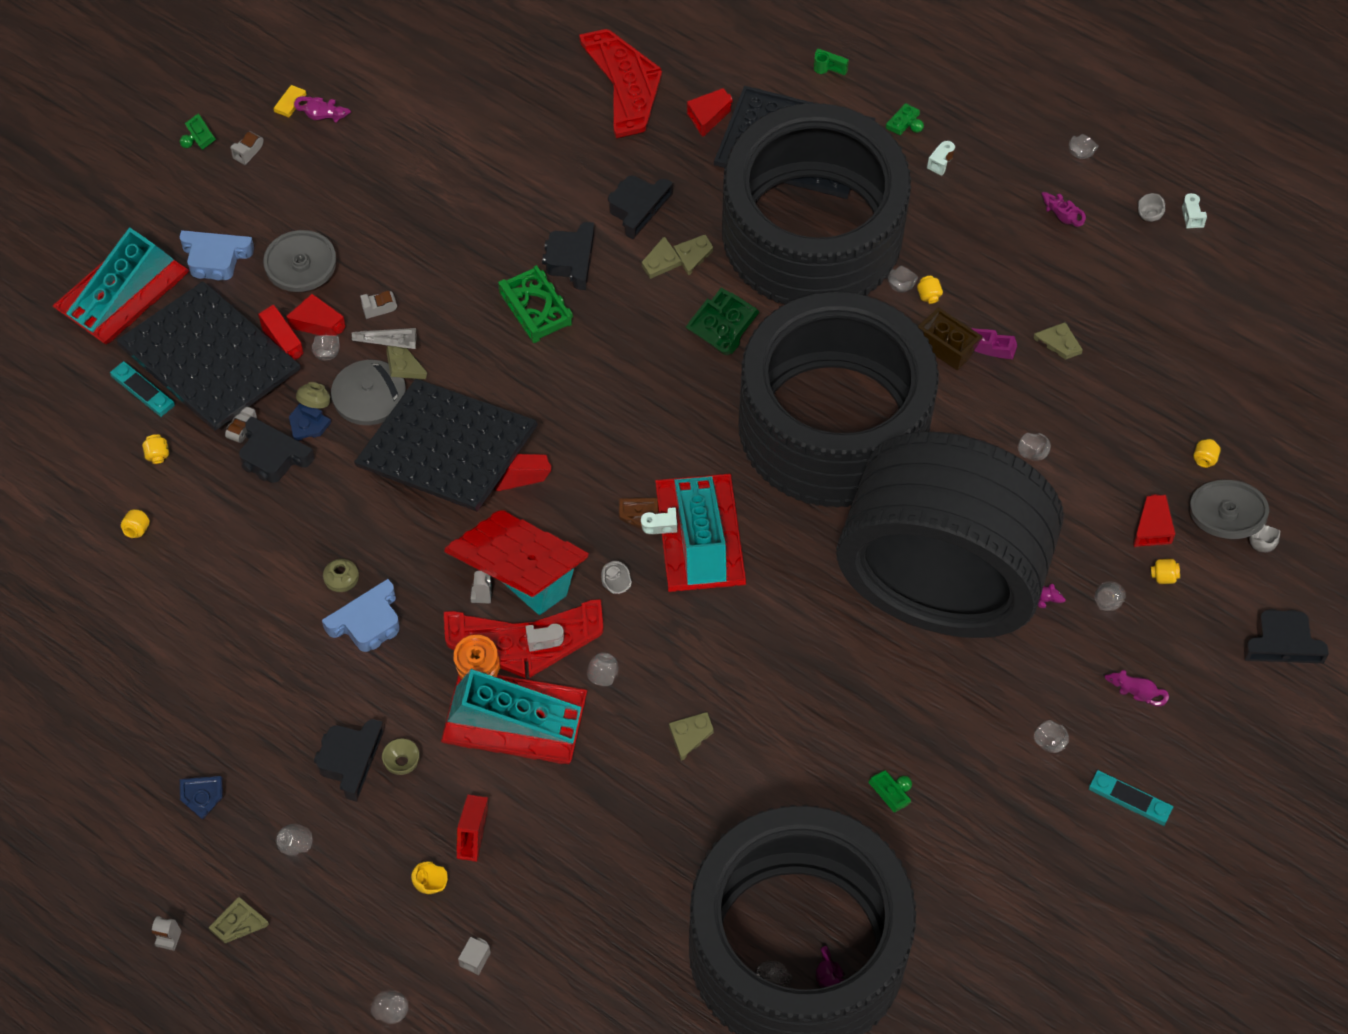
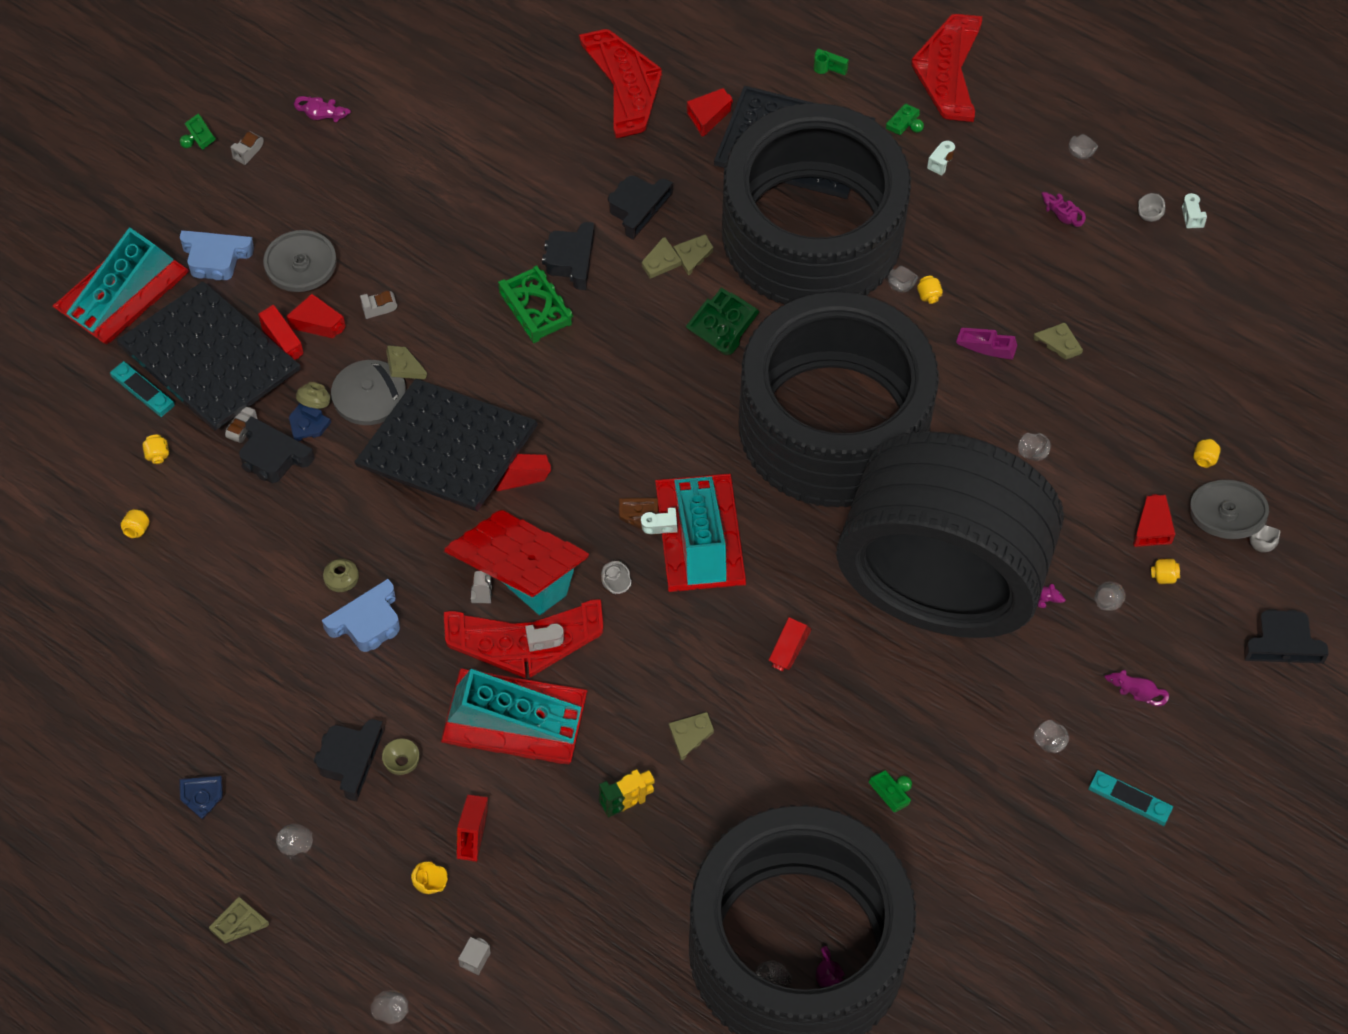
(166, 932): light grey leg -> none
(286, 104): yellow tile -> none
(325, 347): clear hair -> none
(396, 337): light grey wing -> none
(478, 654): orange wheel -> none
(603, 669): clear hair -> none
(626, 792): none -> hips
(789, 644): none -> red slope
(940, 65): none -> red wing
(950, 338): dark brown slope -> none

